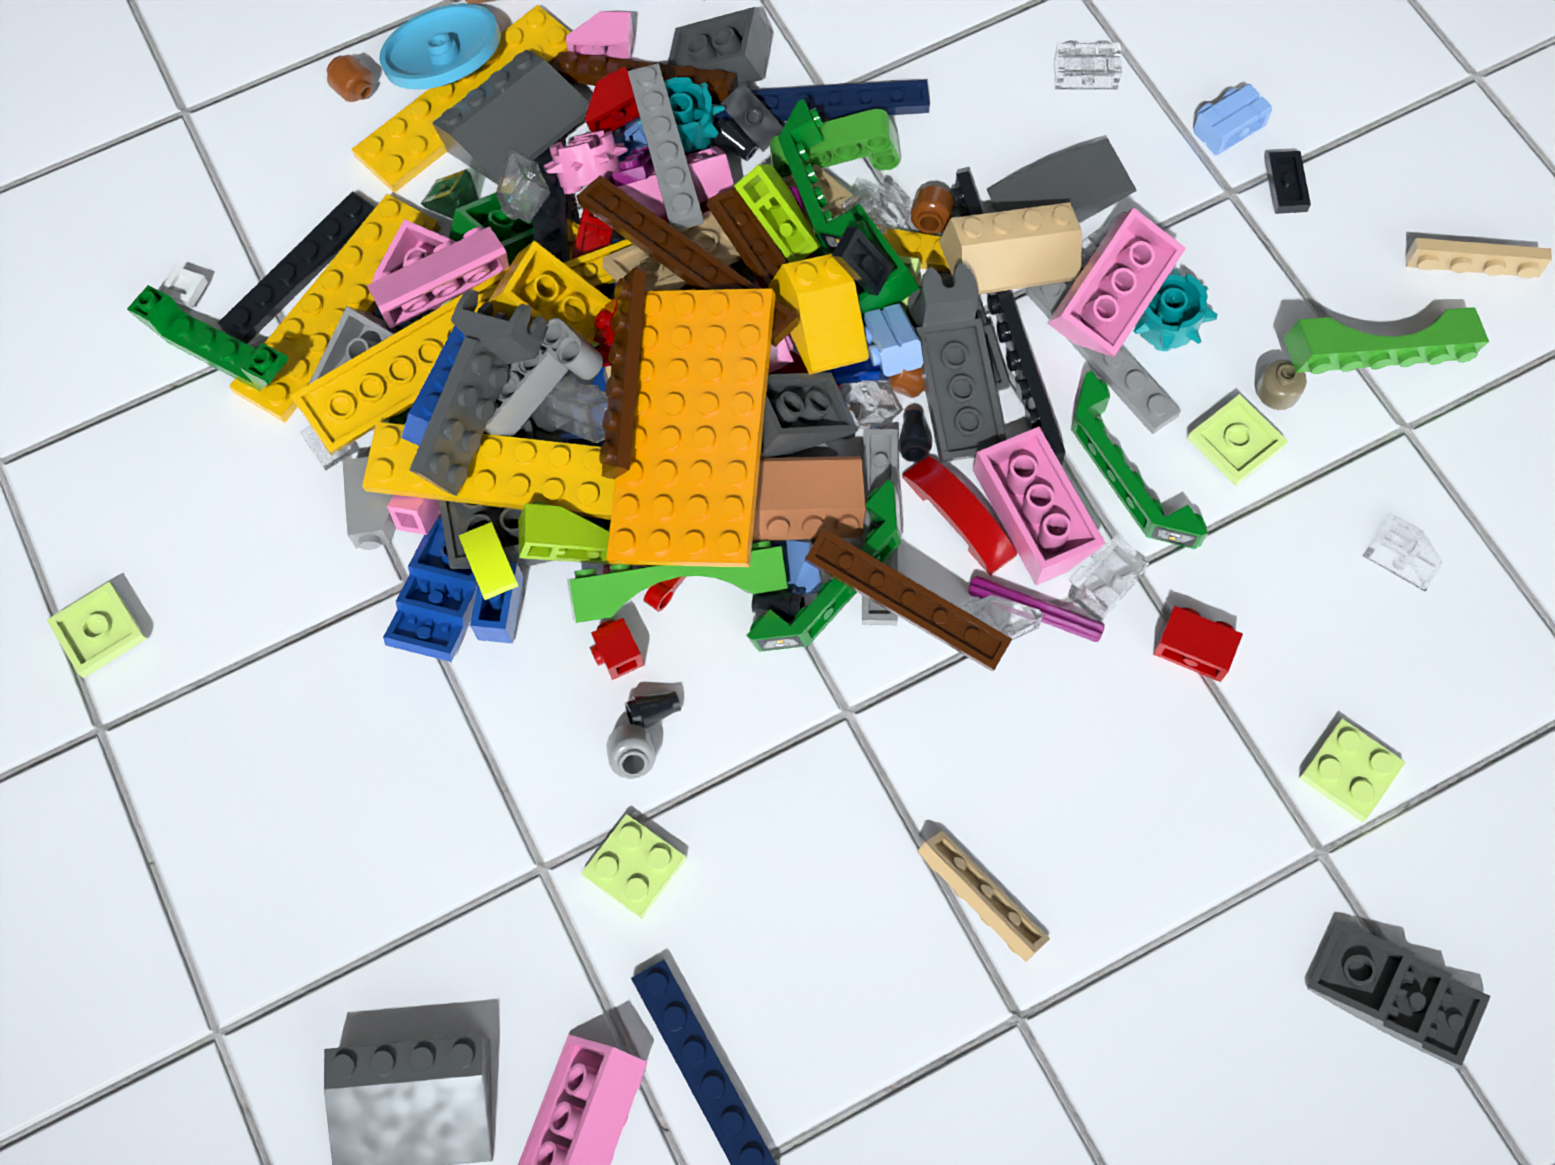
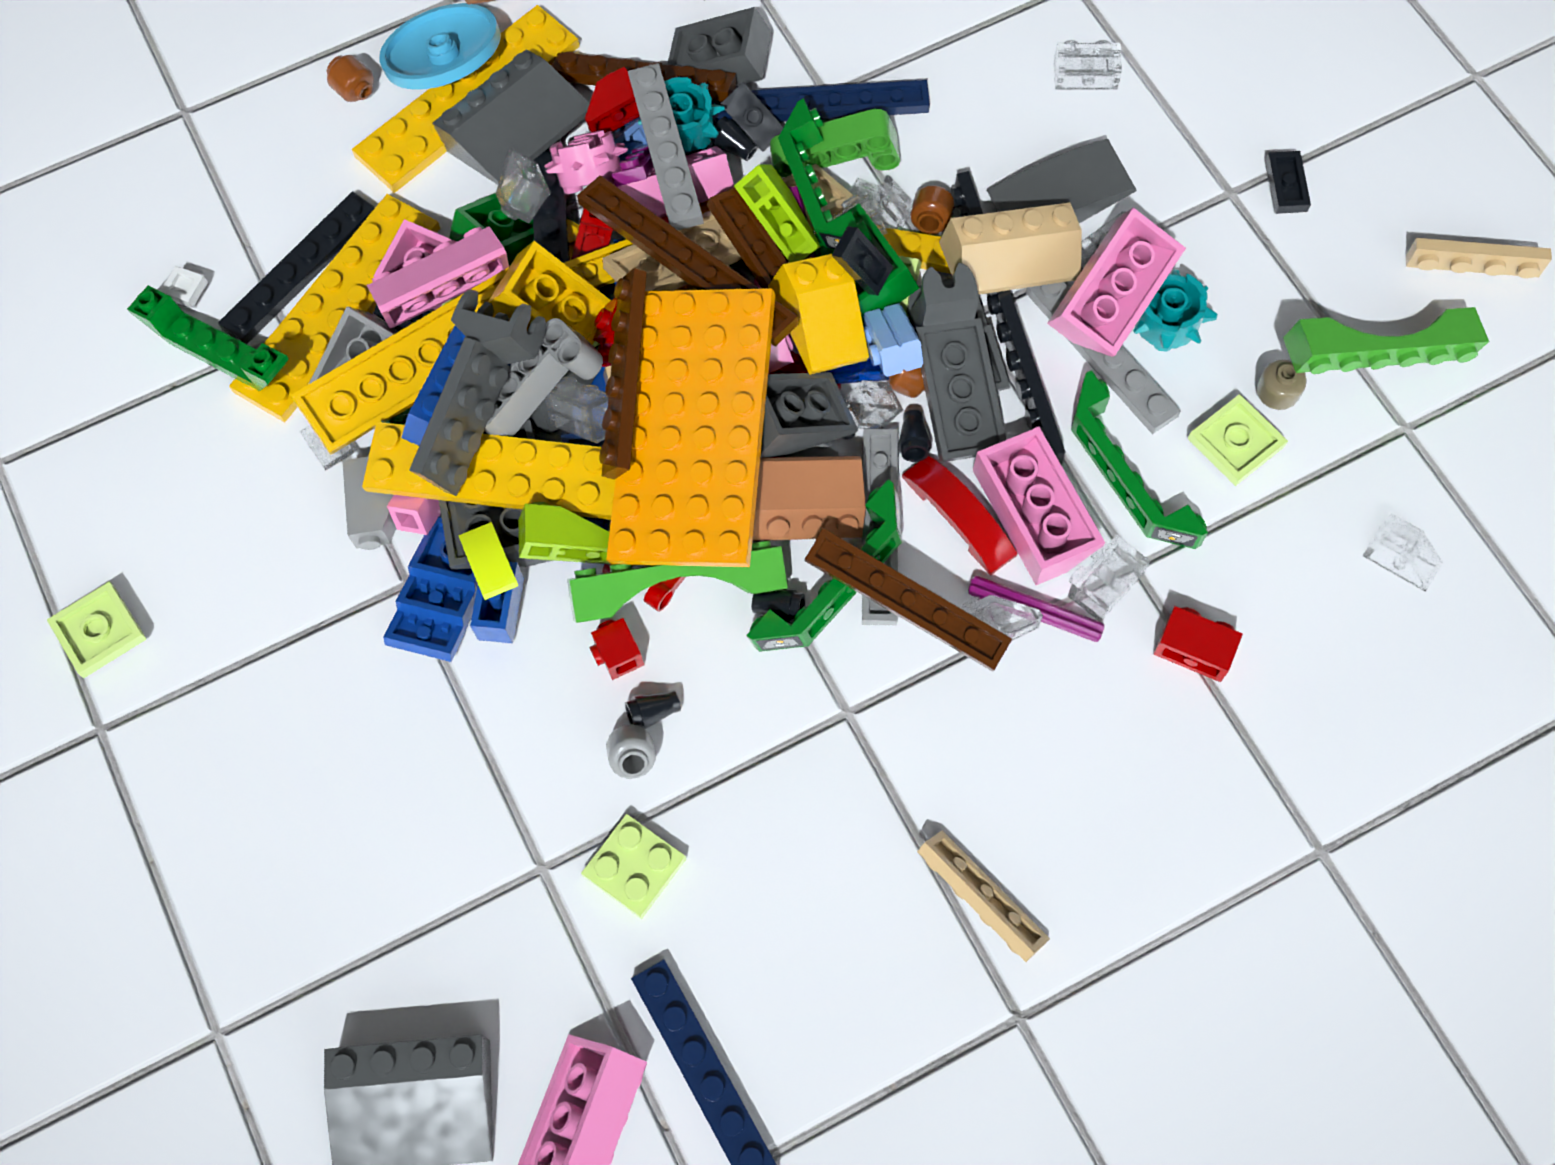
(450, 193): clear green slope -> none
(604, 35): bright pink slope -> none
(799, 573): medium blue slope -> none
(1232, 118): light blue brick -> none
(1352, 770): yellowish green plate -> none
(1399, 994): dark grey slope -> none

